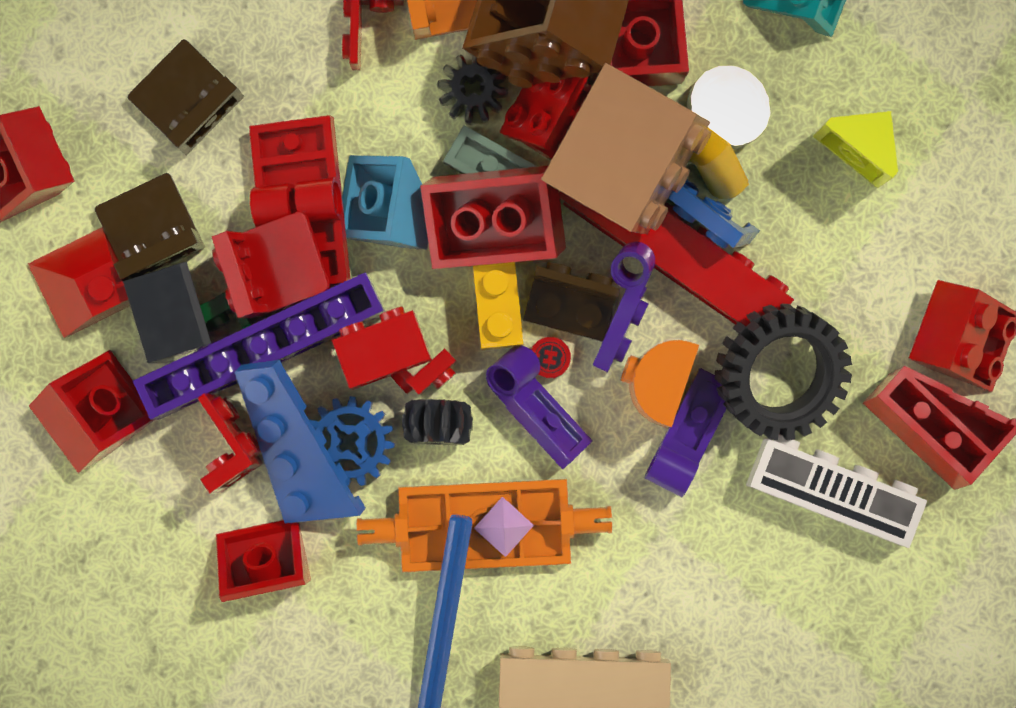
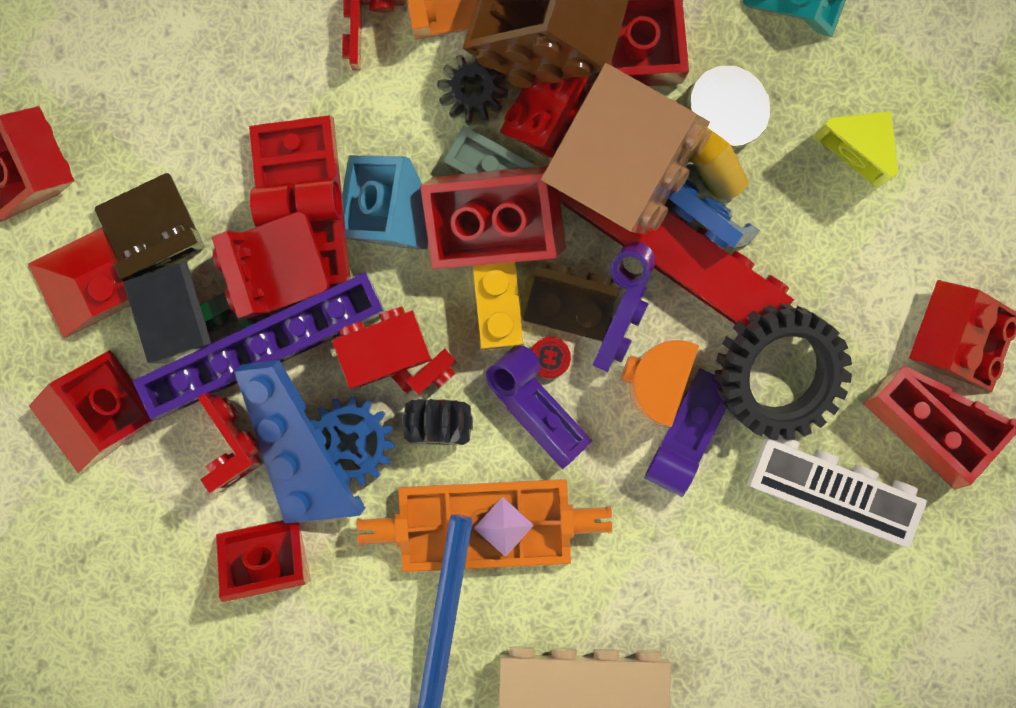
(185, 96): dark brown bracket -> none

